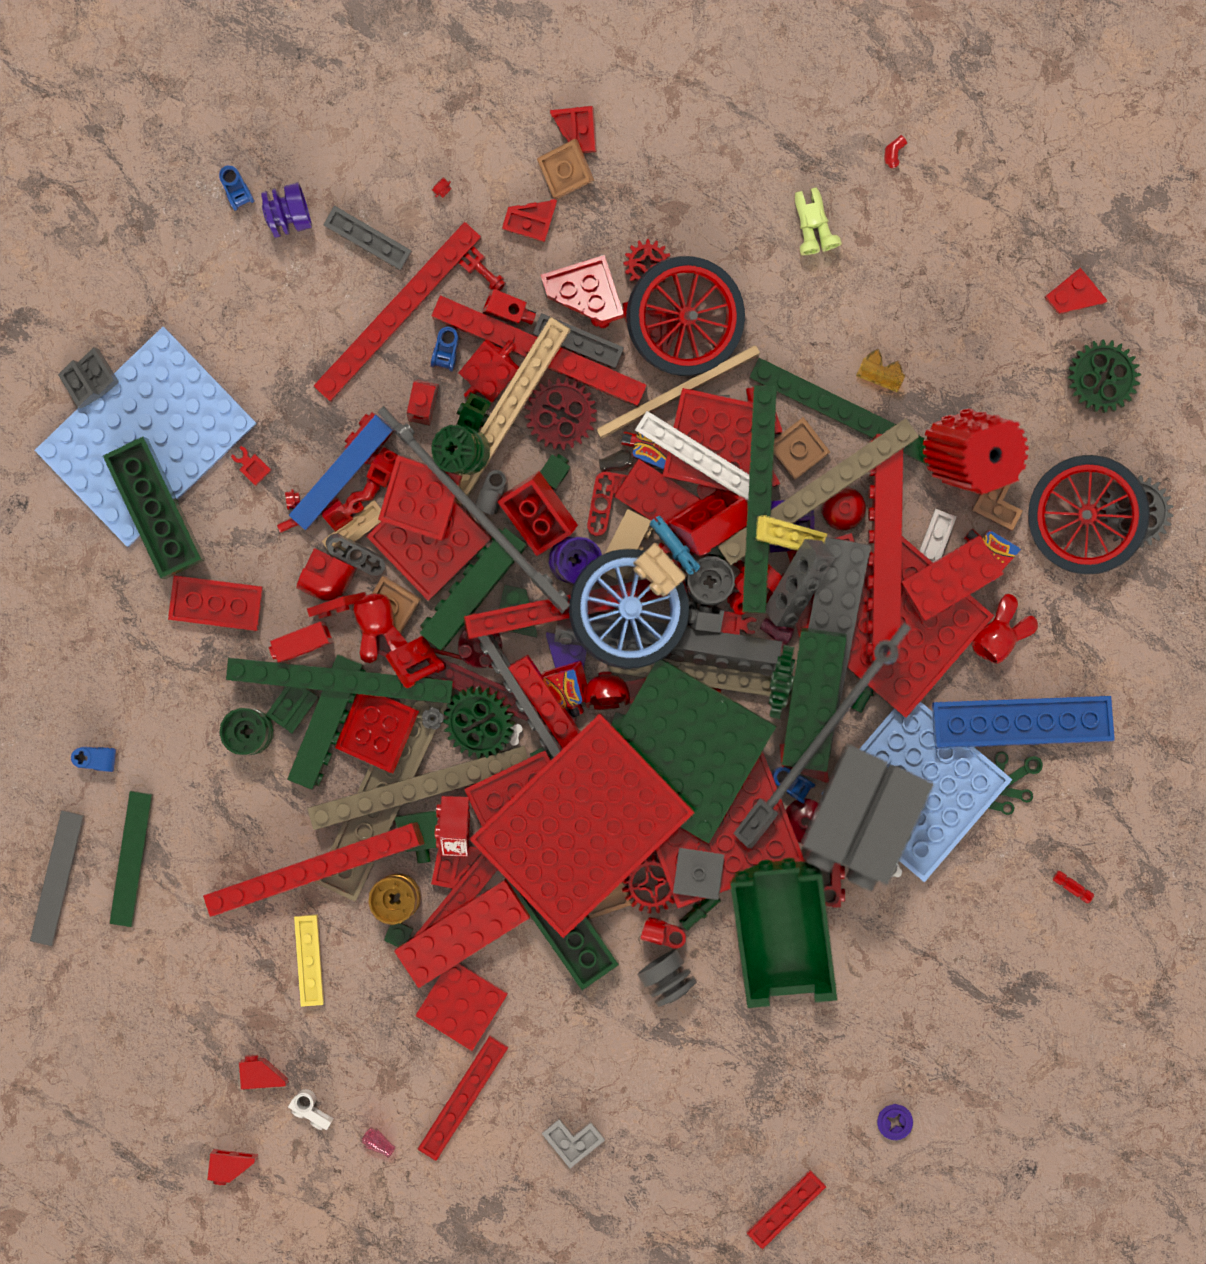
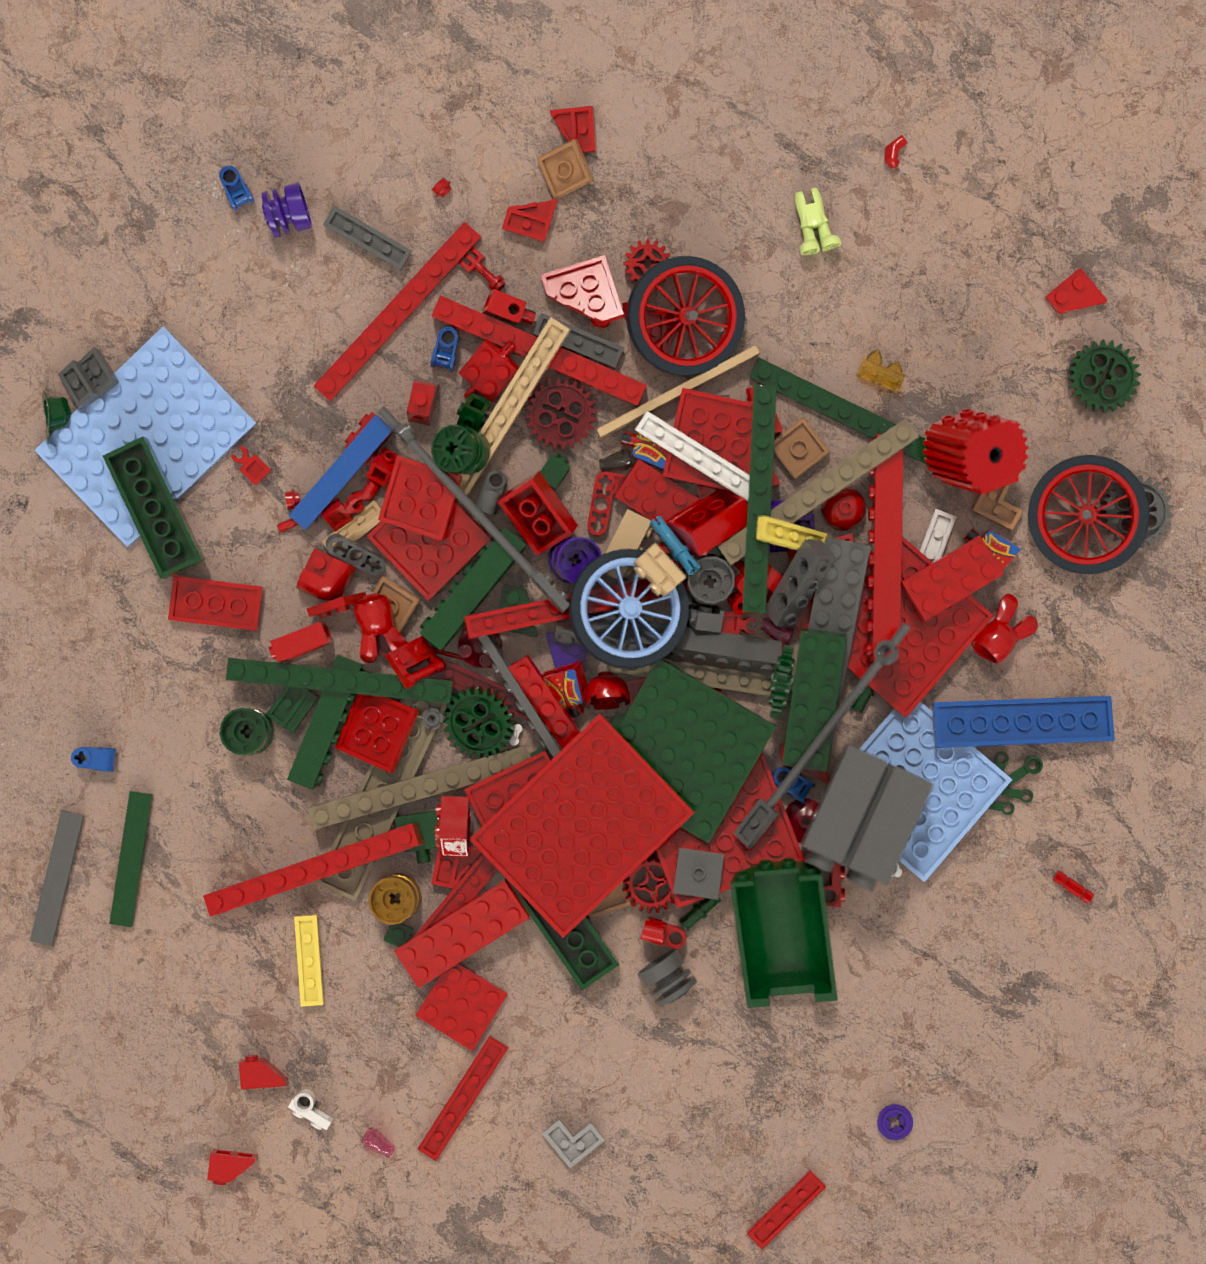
(56, 413): none -> dark green piece

